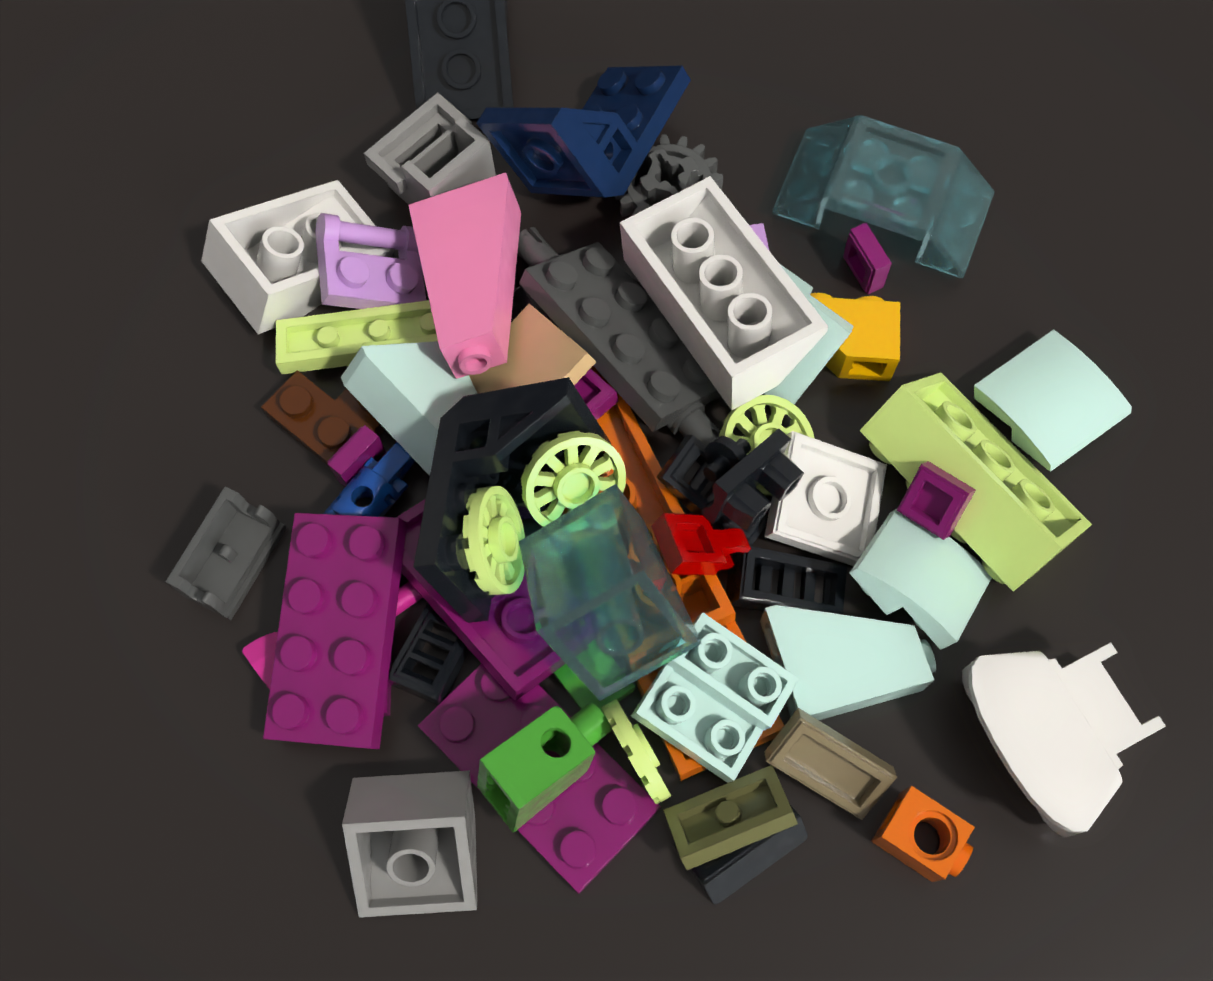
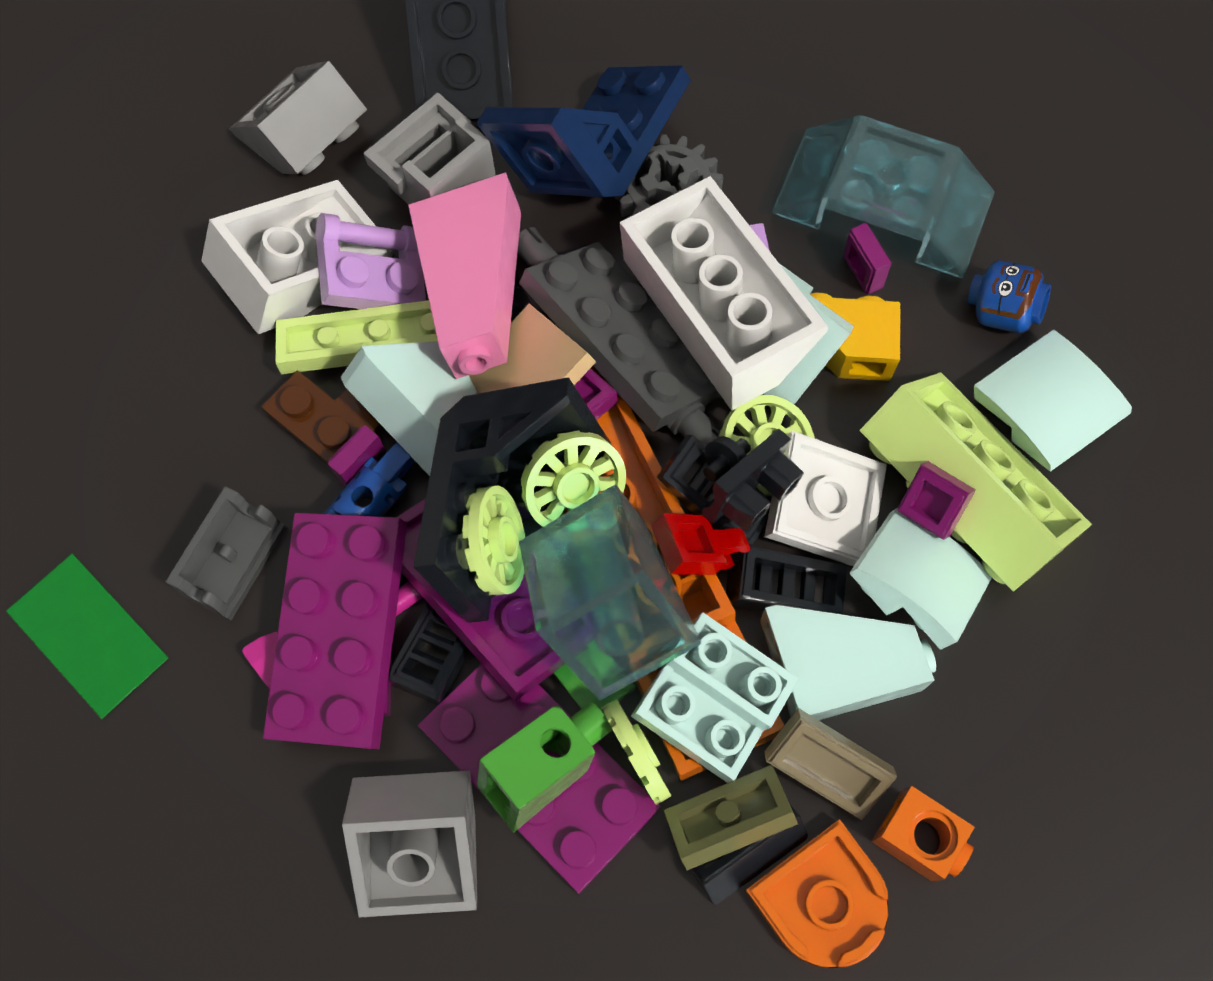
(87, 635): none -> green sticker
(301, 118): none -> light grey slope
(825, 901): none -> orange tile
(1010, 296): none -> blue head
(1057, 730): white piece -> none

